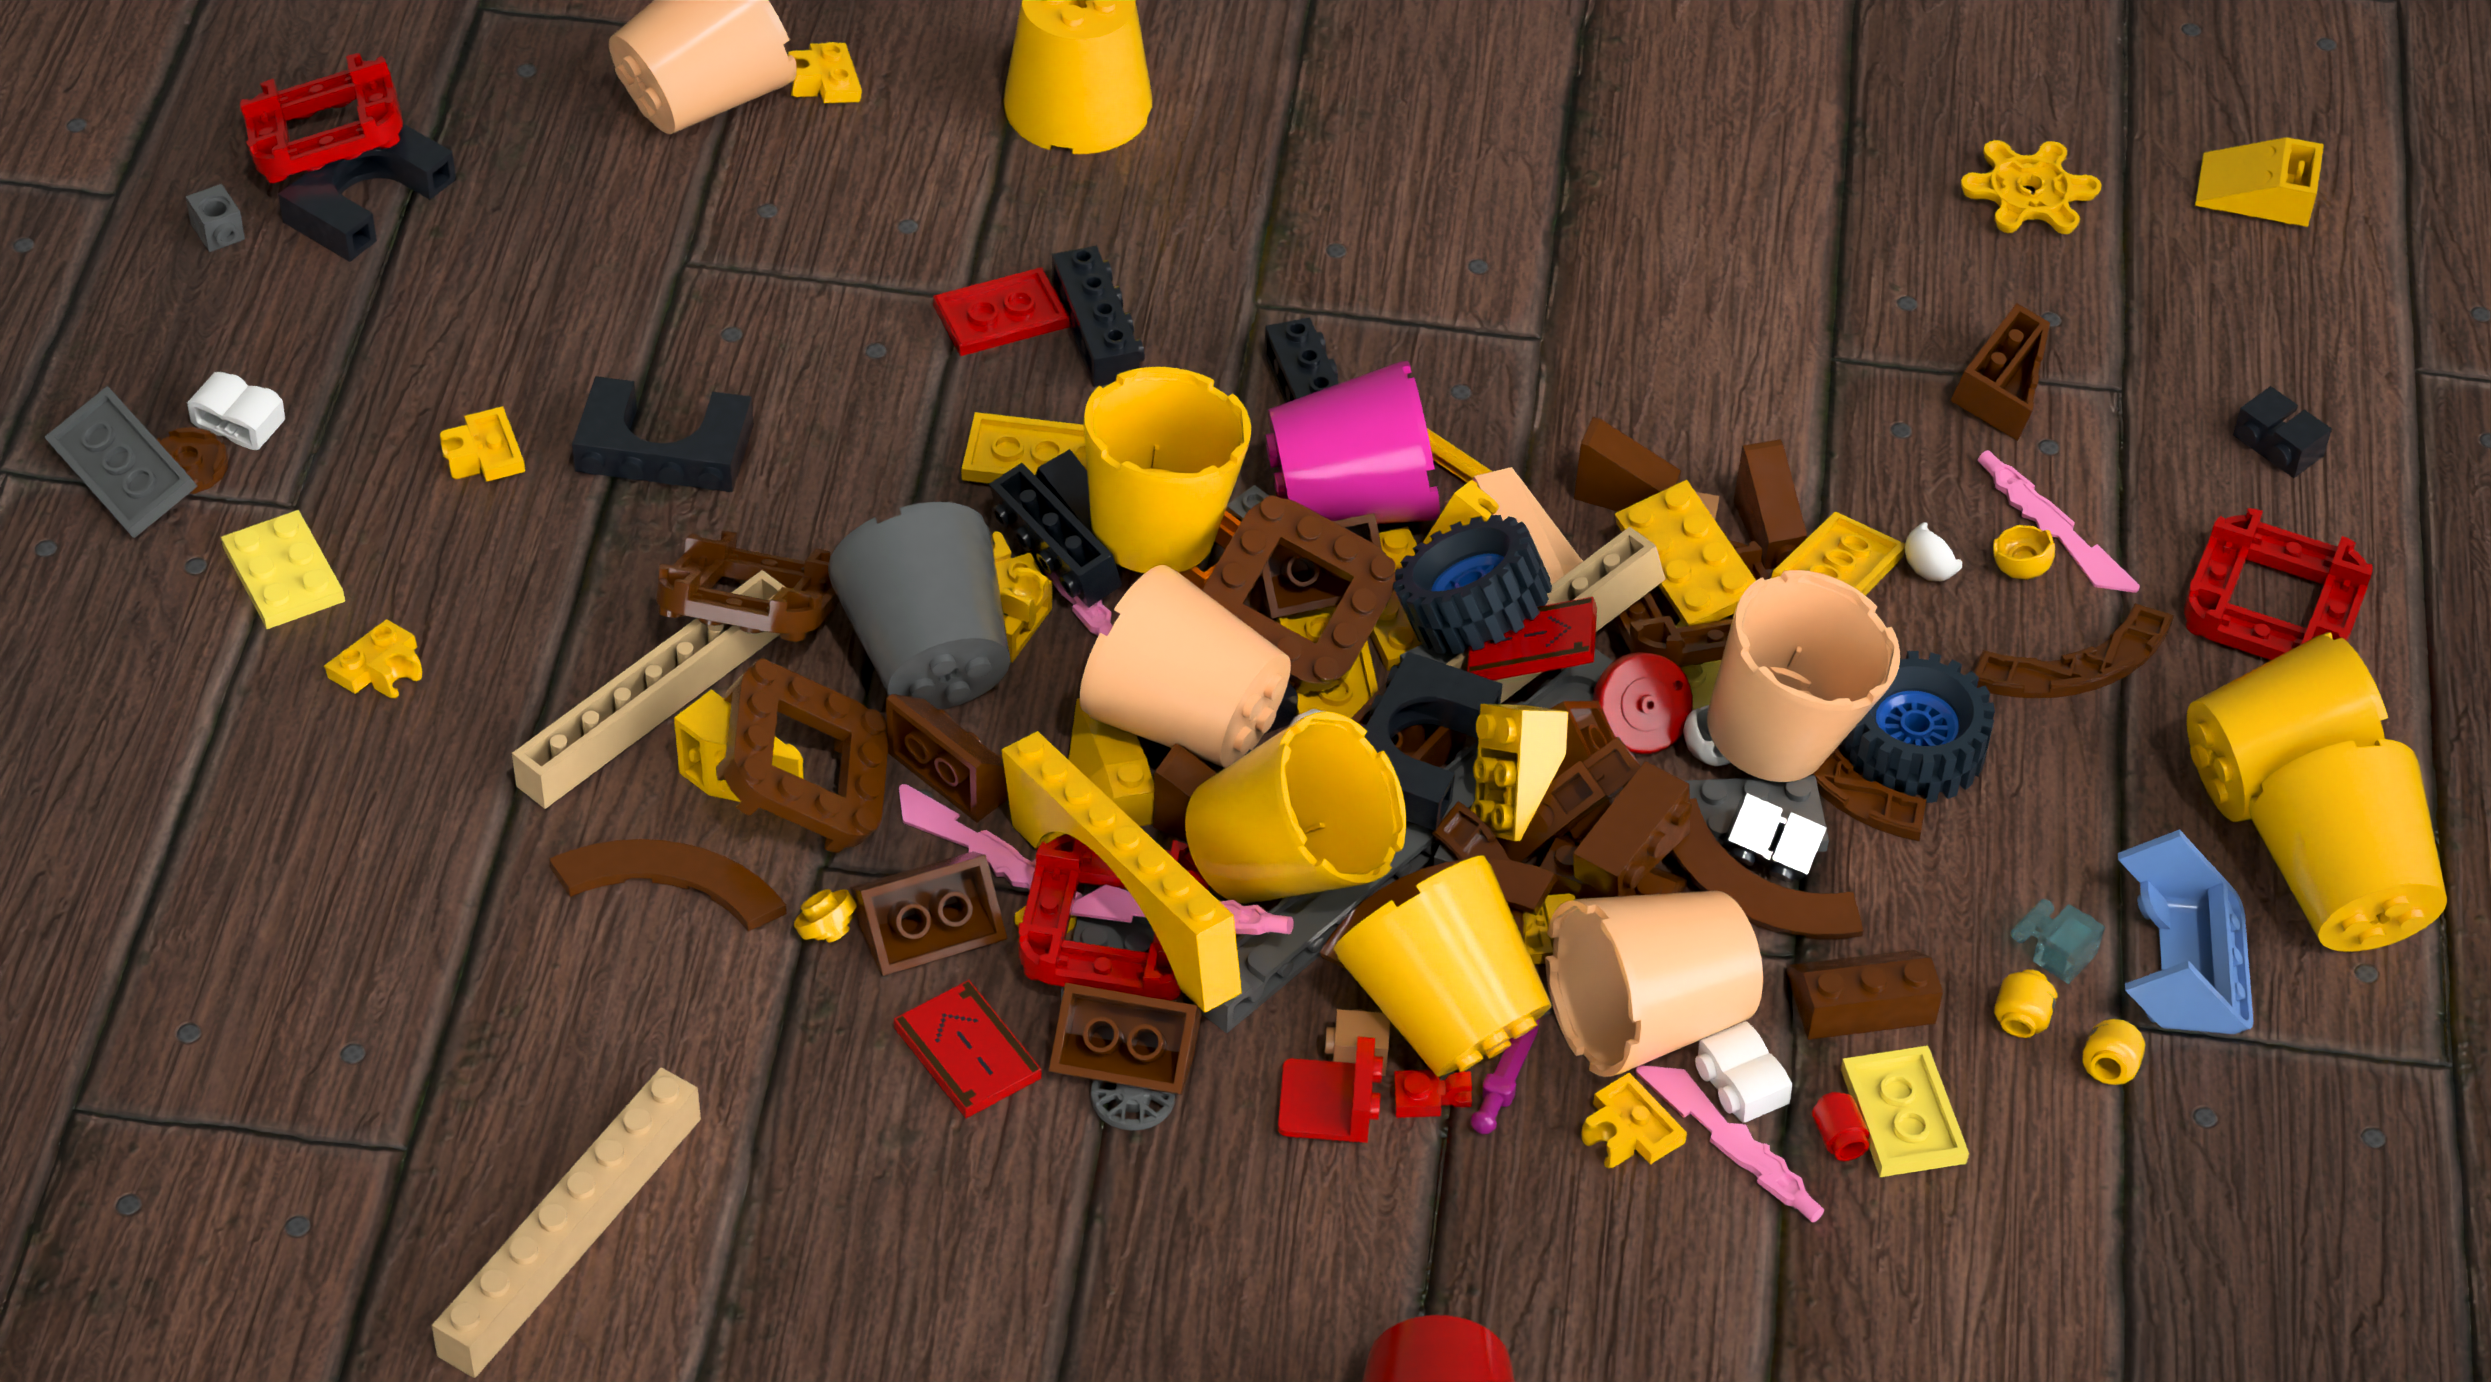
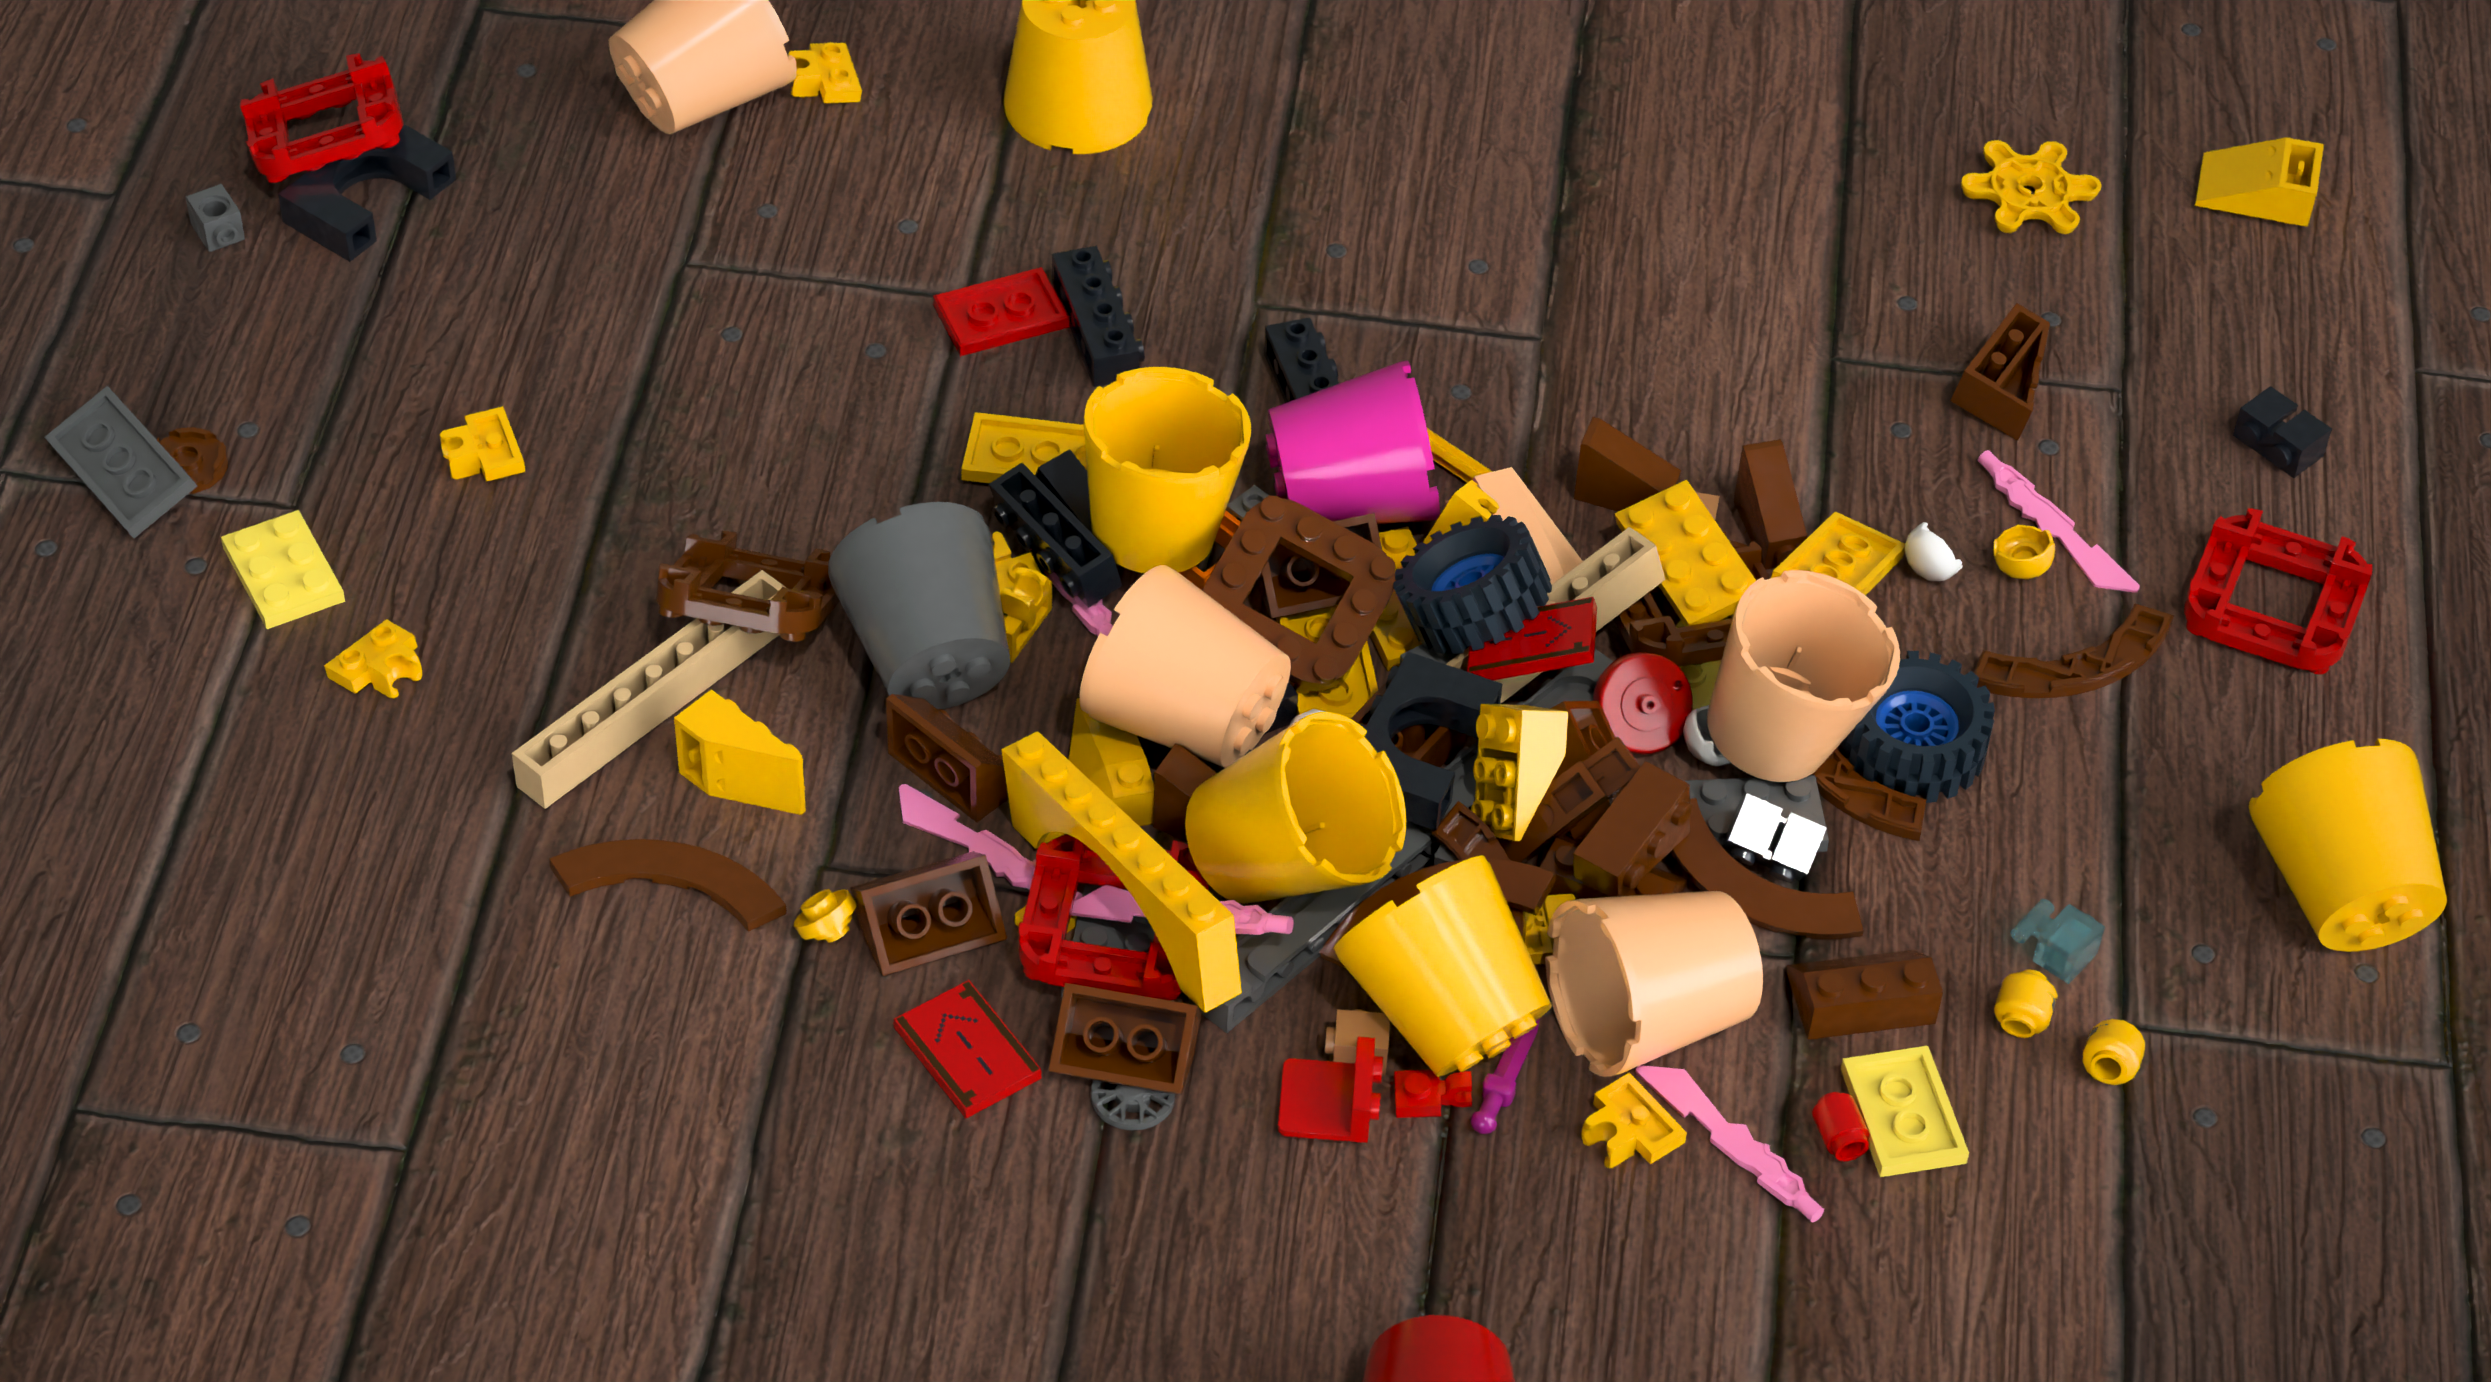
(236, 410): white brick -> none
(566, 1223): tan brick -> none
(702, 460): black arch -> none
(859, 736): reddish brown plate -> none
(1743, 1072): white brick -> none
(2201, 939): medium blue windscreen -> none
(2278, 714): yellow cone -> none

